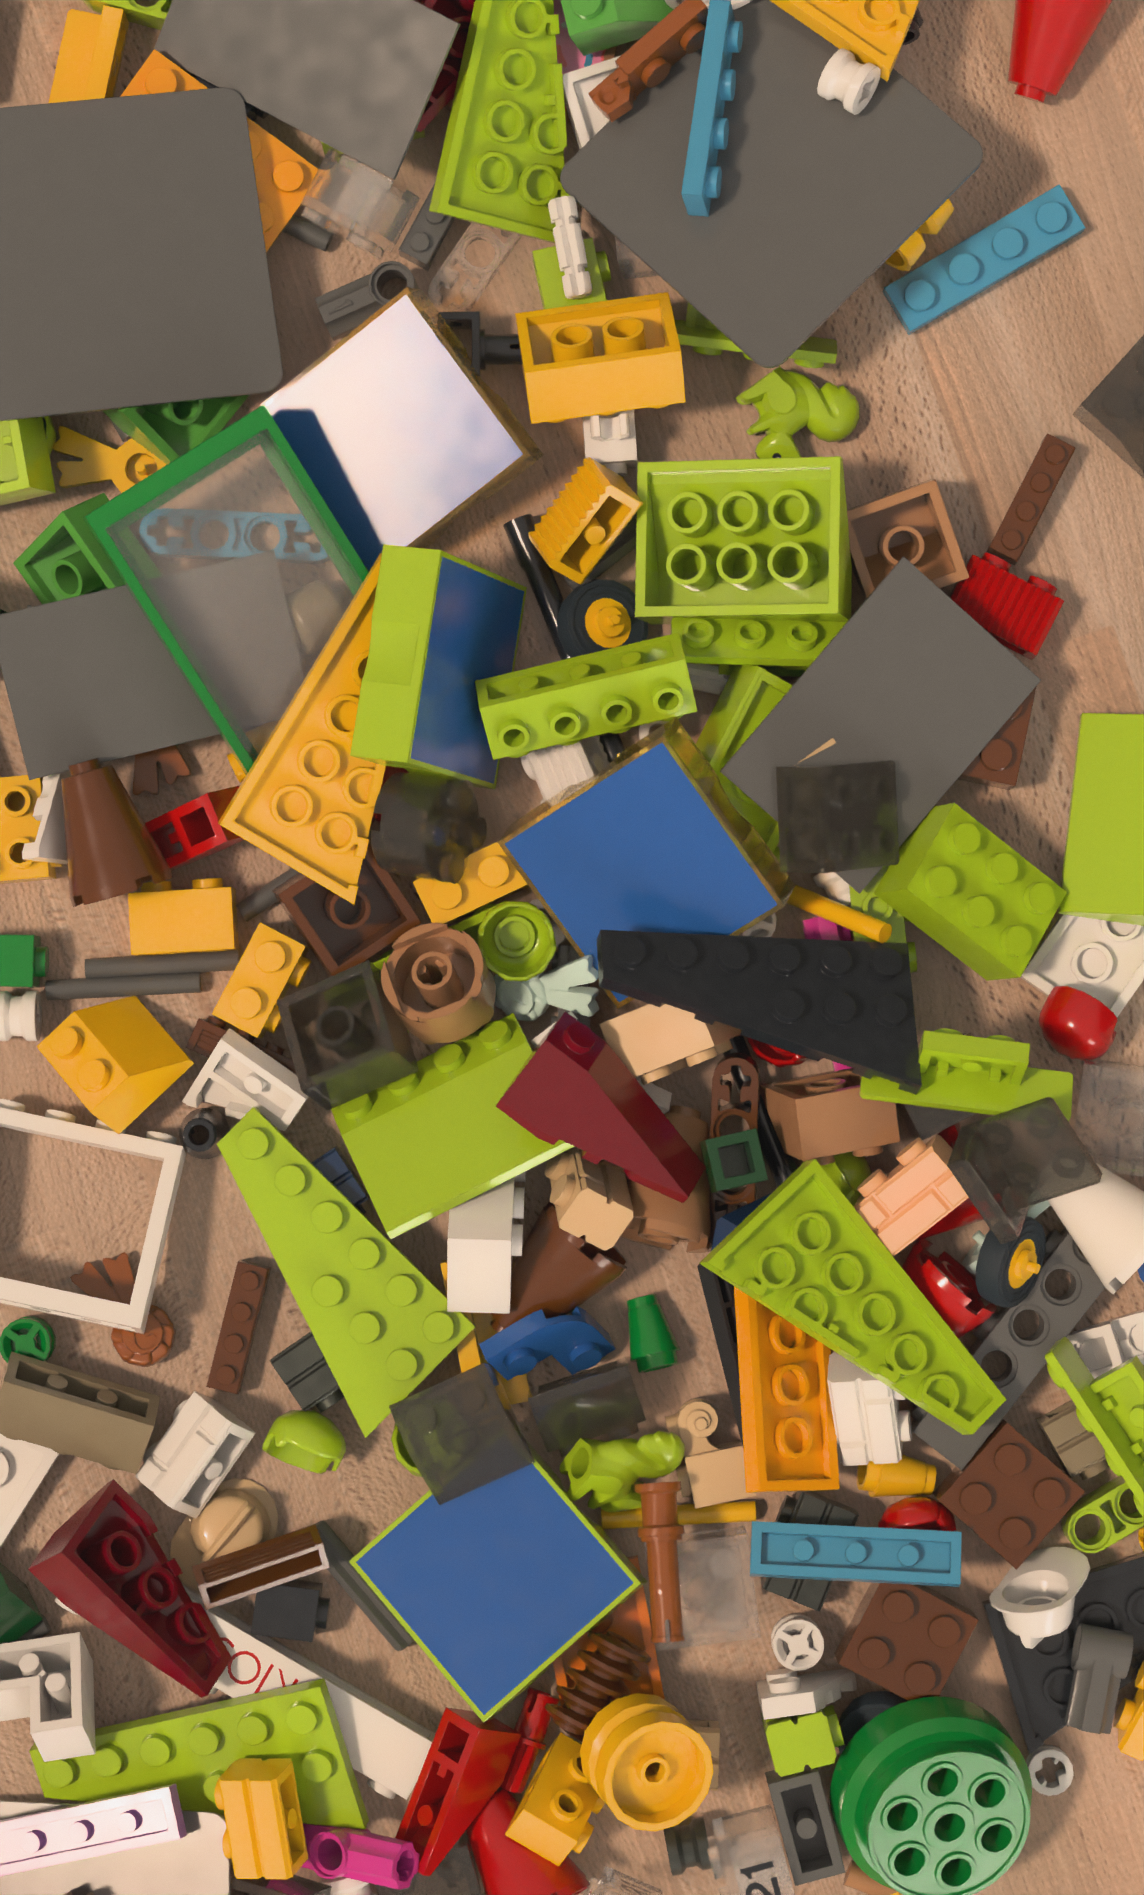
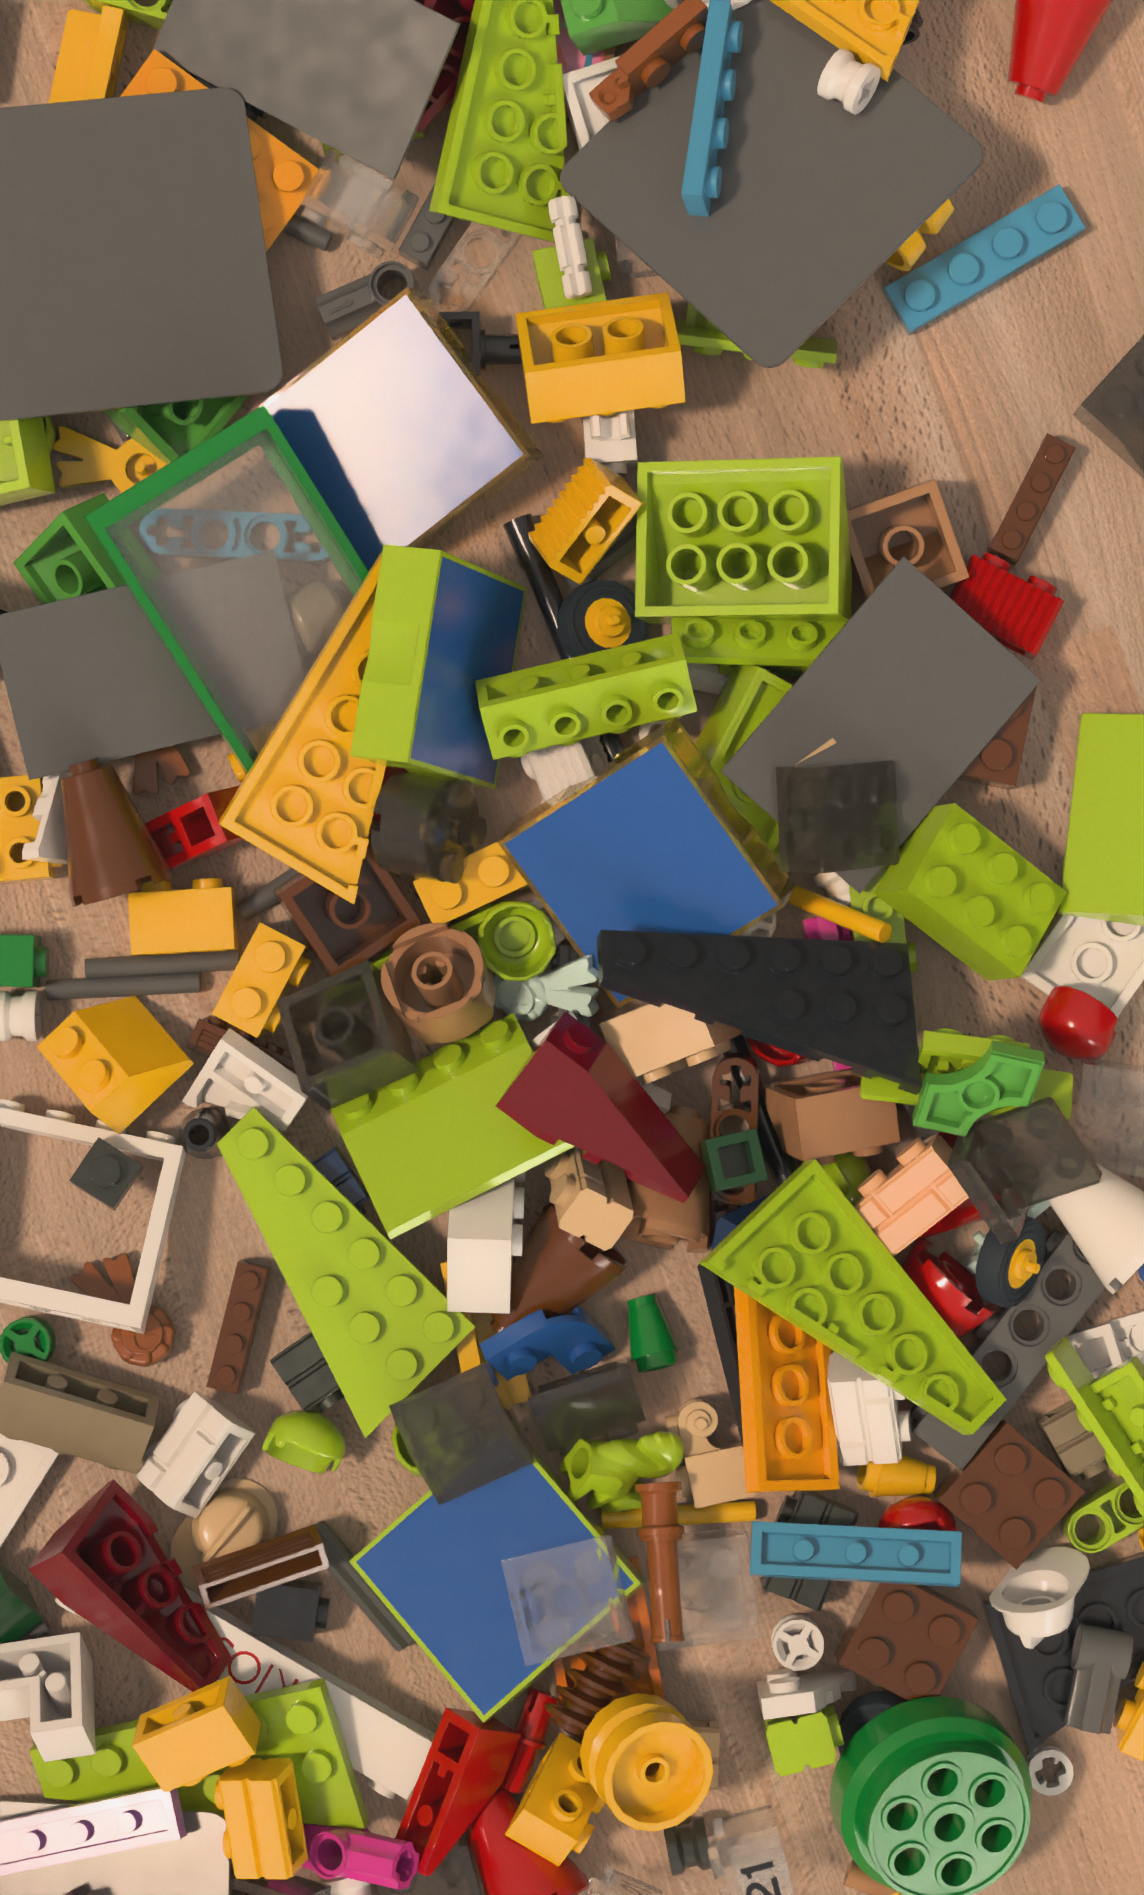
(106, 1174): none -> pearl dark grey plate
(197, 1735): none -> yellow brick
(568, 1600): none -> clear brick
(792, 401): lime animal -> none
(805, 1825): dark grey brick -> none
(998, 1079): none -> bright green tile

